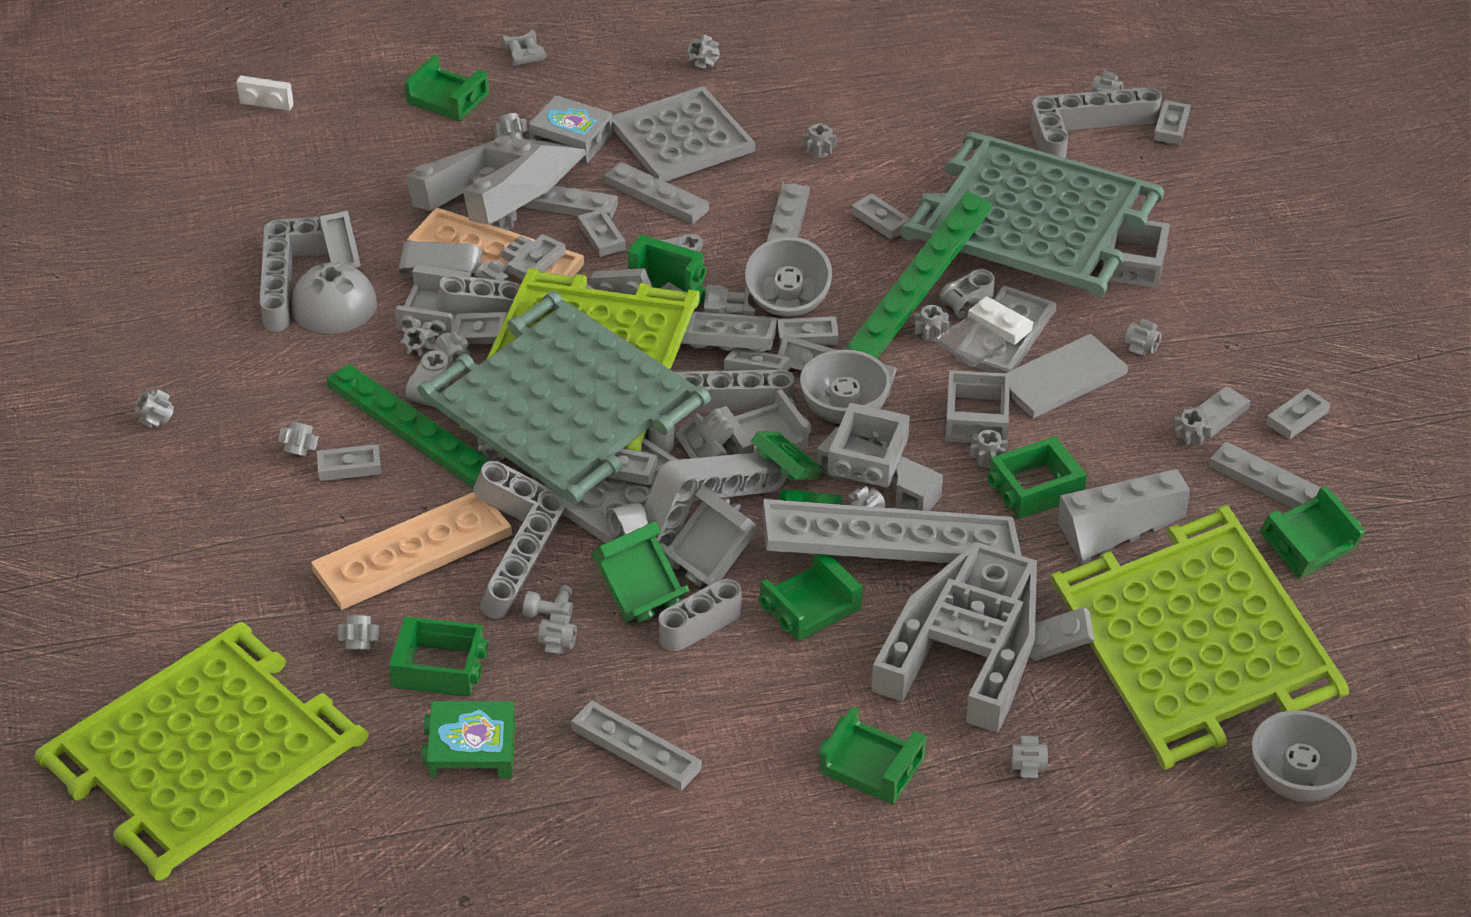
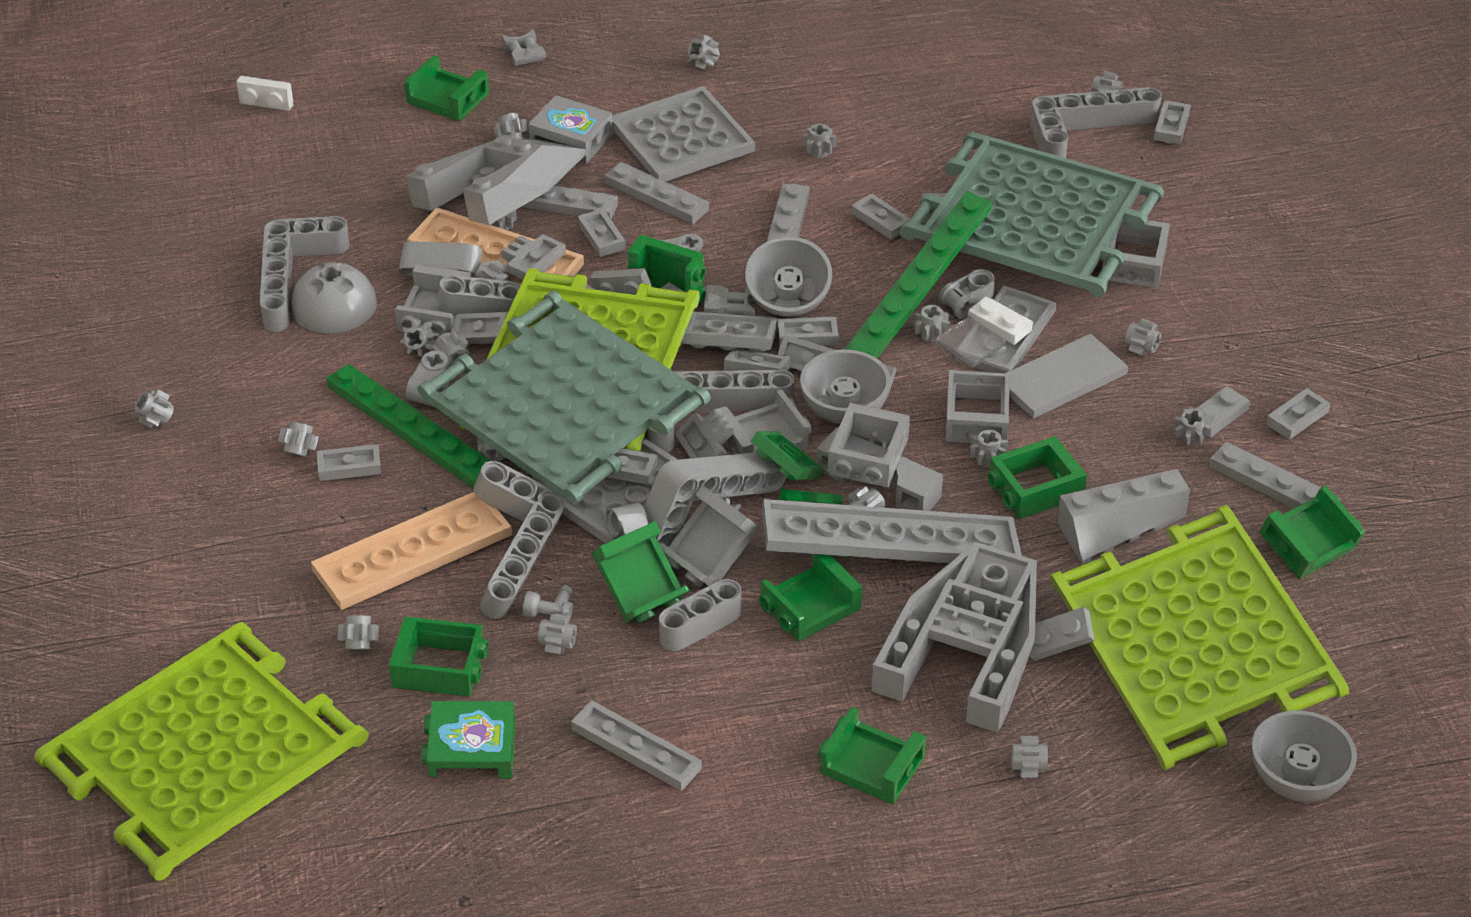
(339, 239): light grey tile -> none

